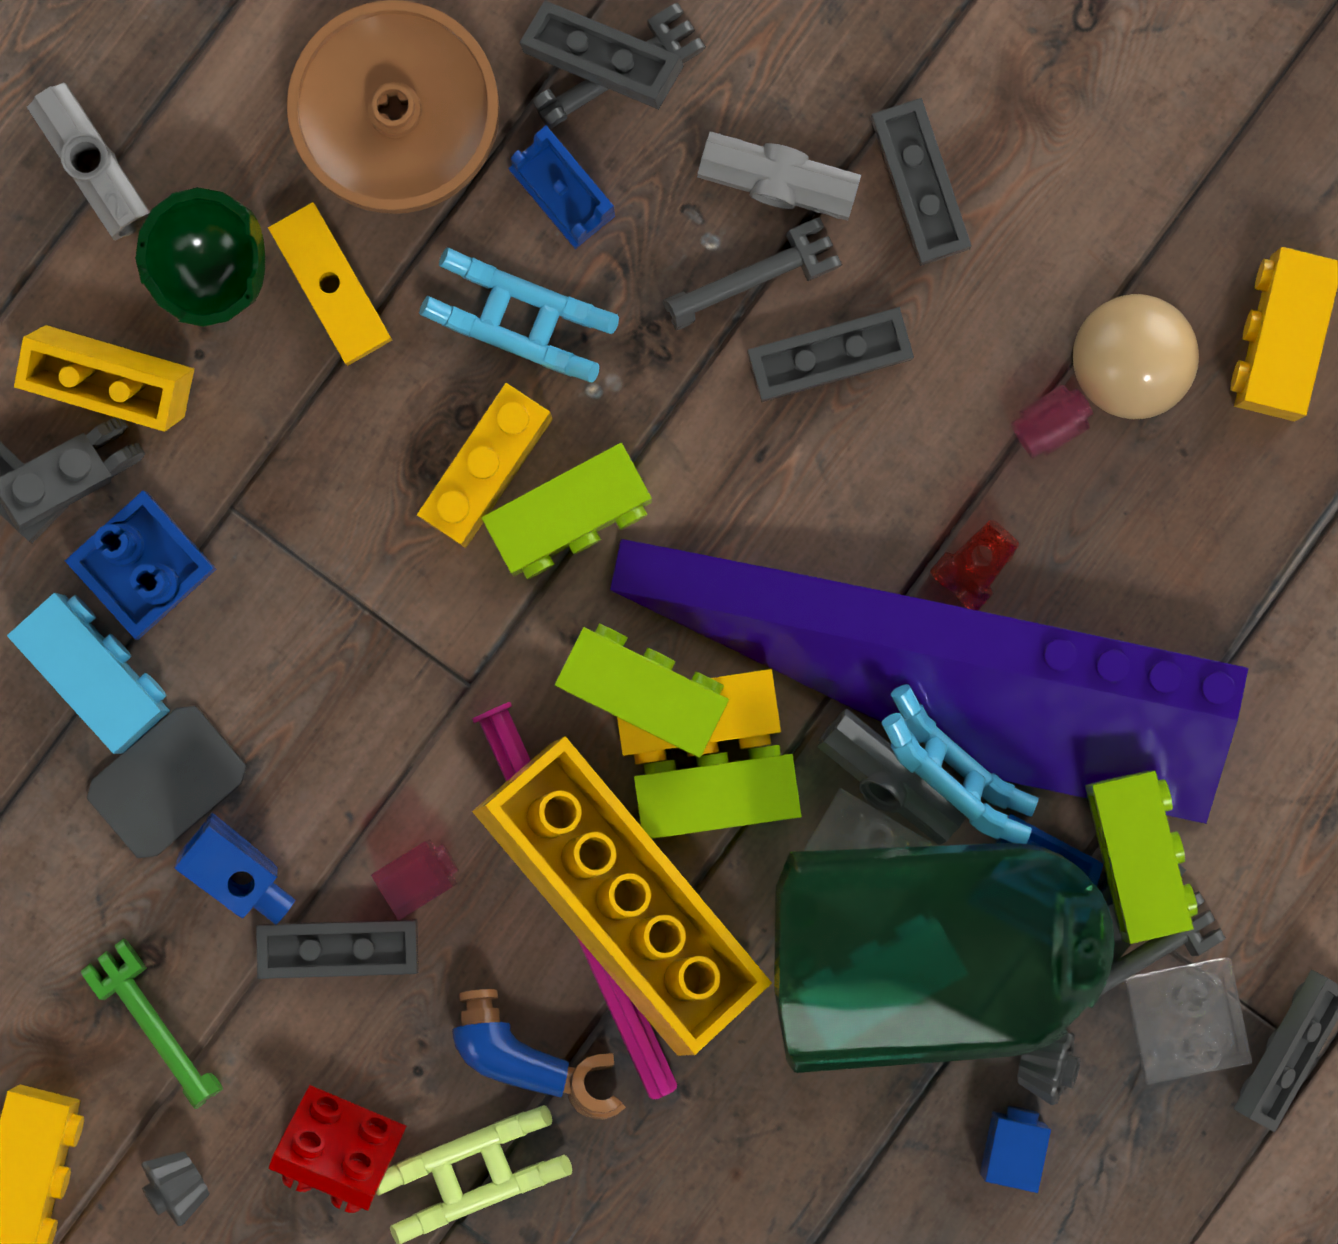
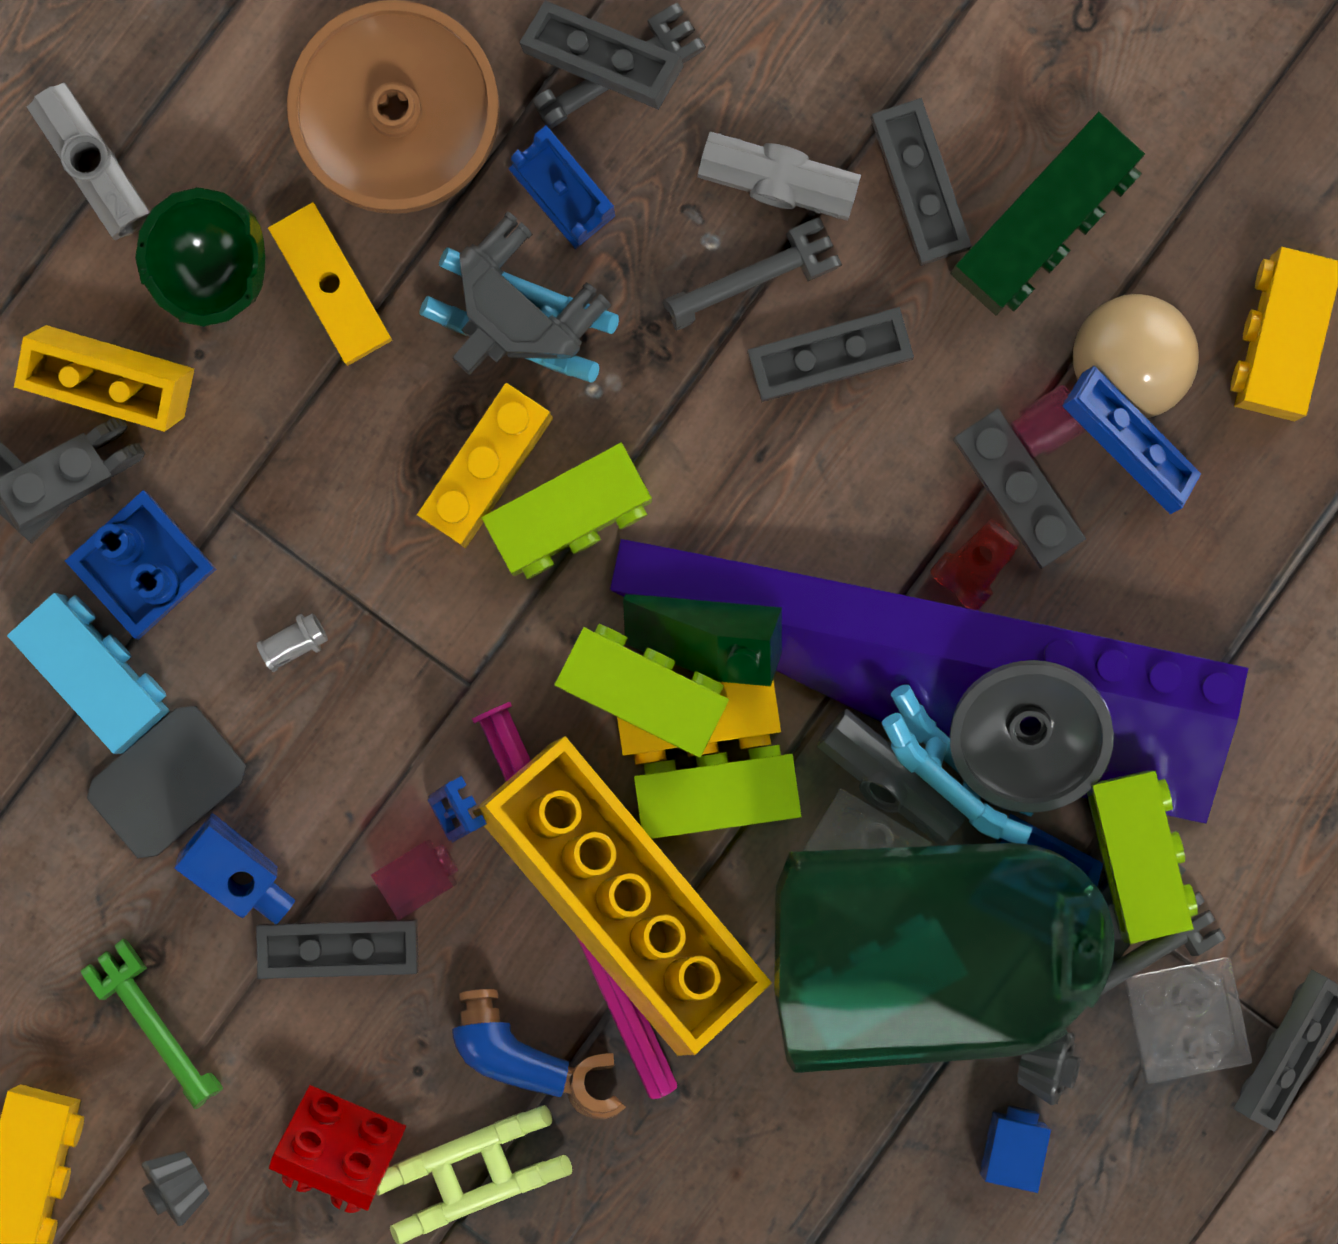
(292, 642): none -> light grey pin
(459, 809): none -> blue tile
(507, 321): none -> dark grey connector
(708, 636): none -> dark green slope
(1019, 488): none -> dark grey plate
(1033, 765): none -> dark grey dish
(1047, 214): none -> dark green brick
(1131, 440): none -> blue tile

